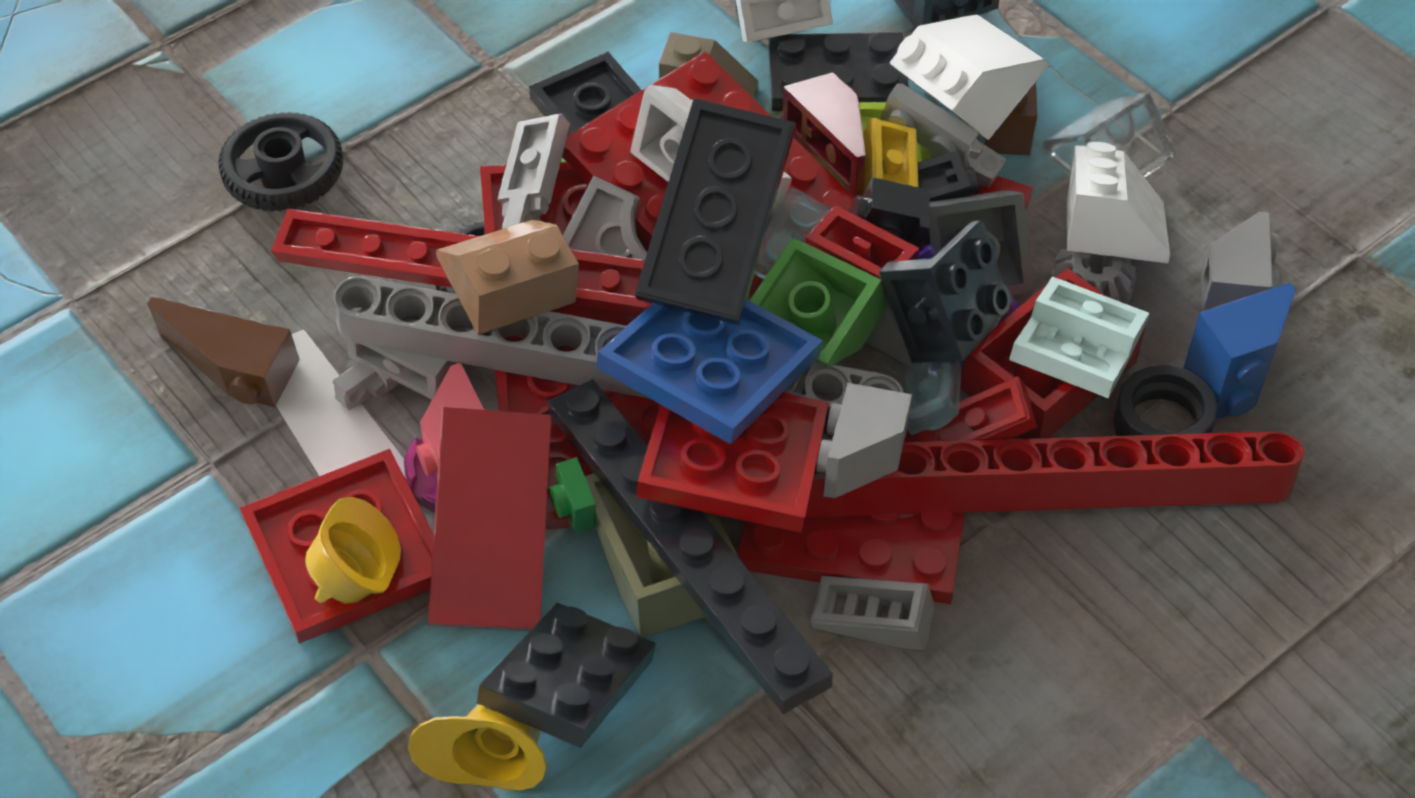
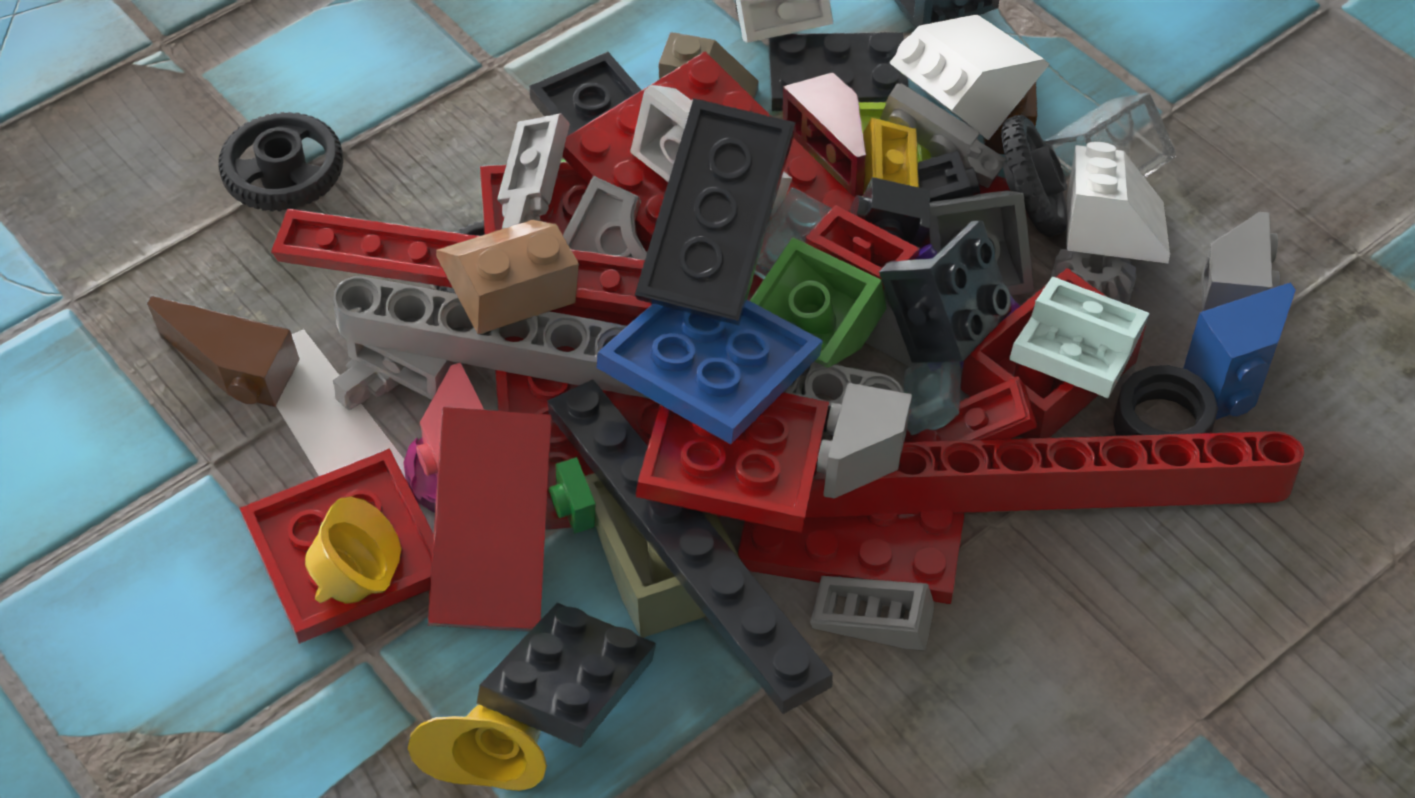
(1036, 173): none -> black wheel

